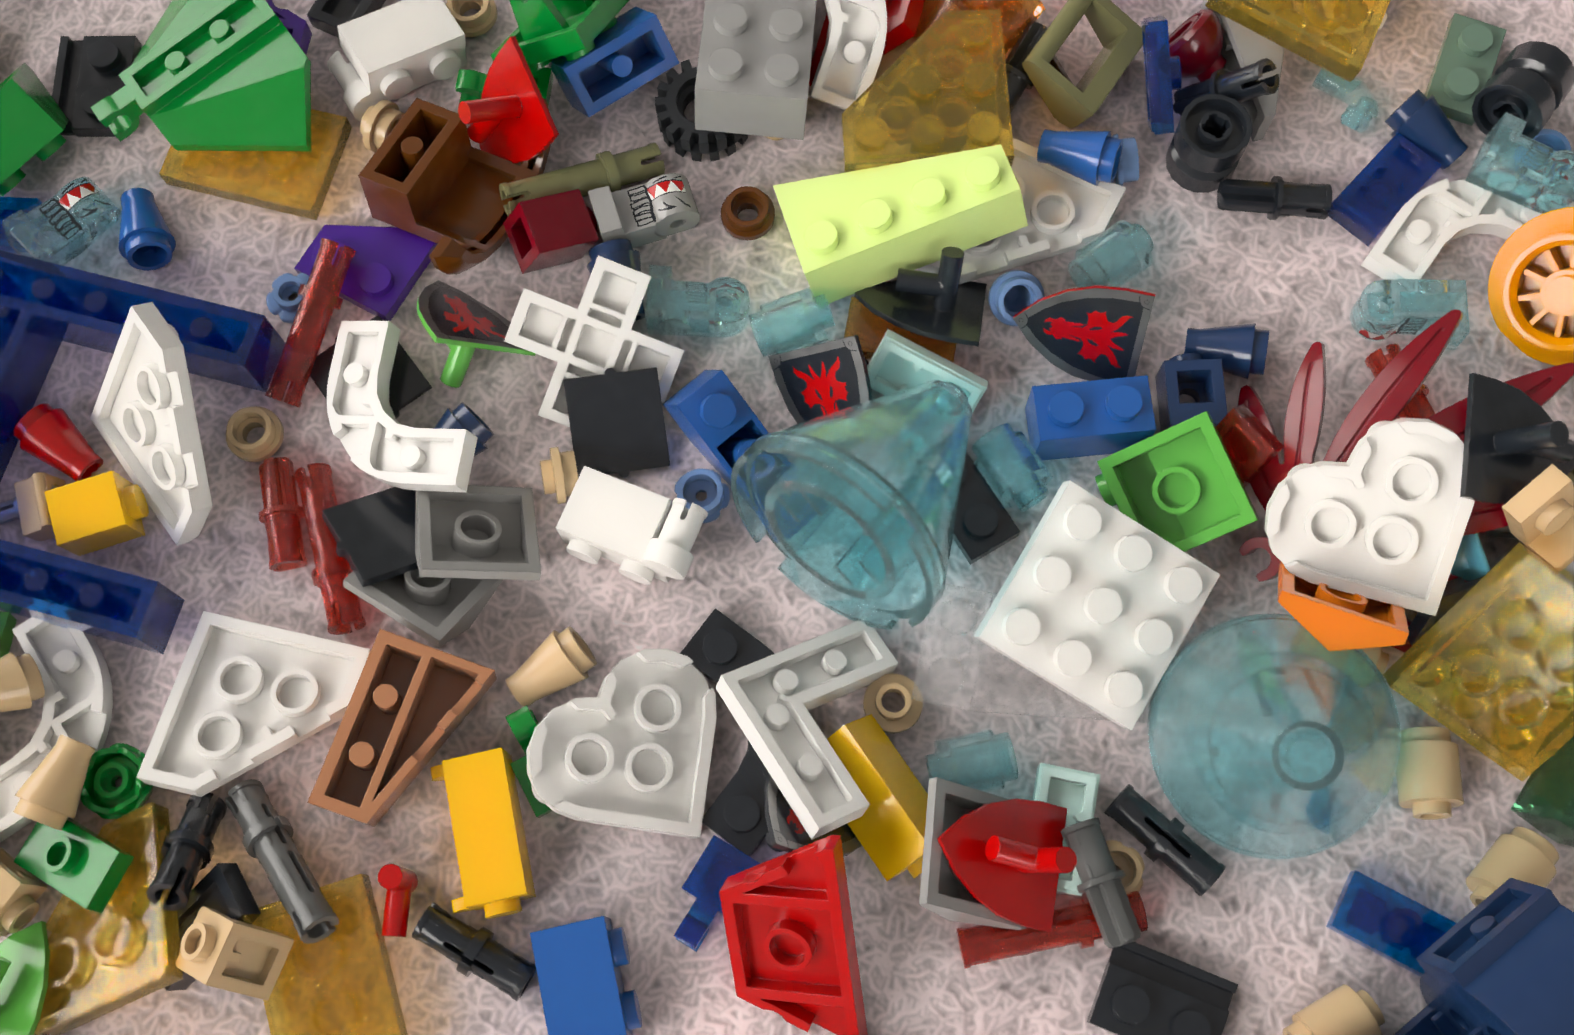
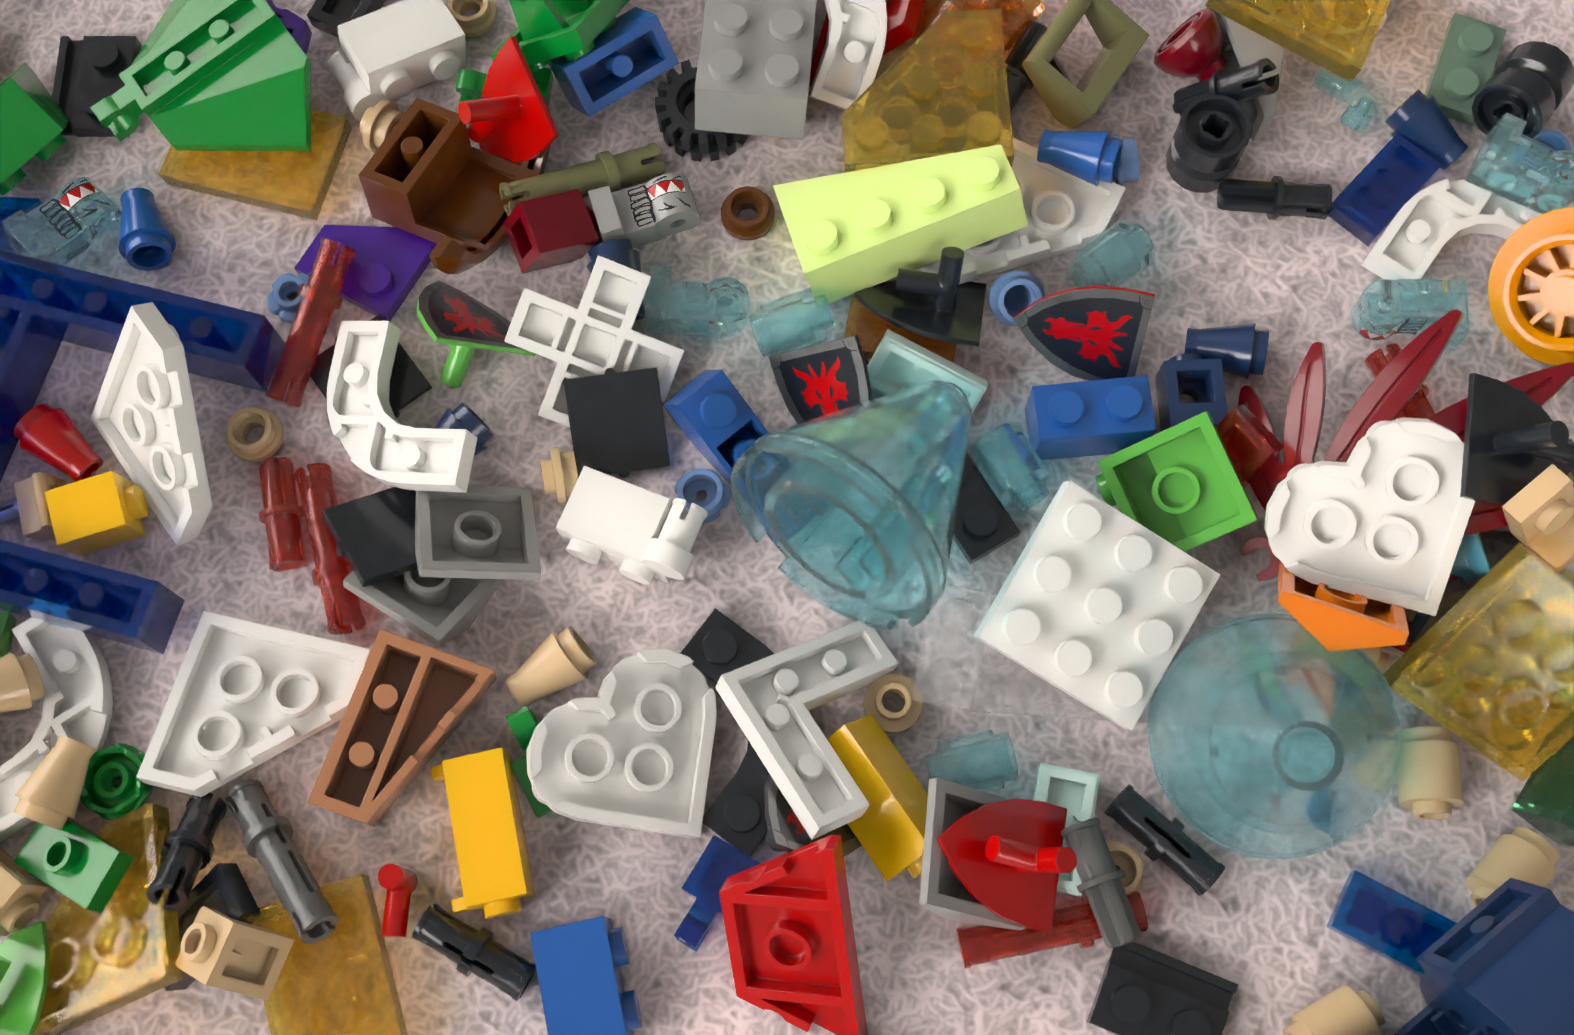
(1161, 74): clear blue plate -> none

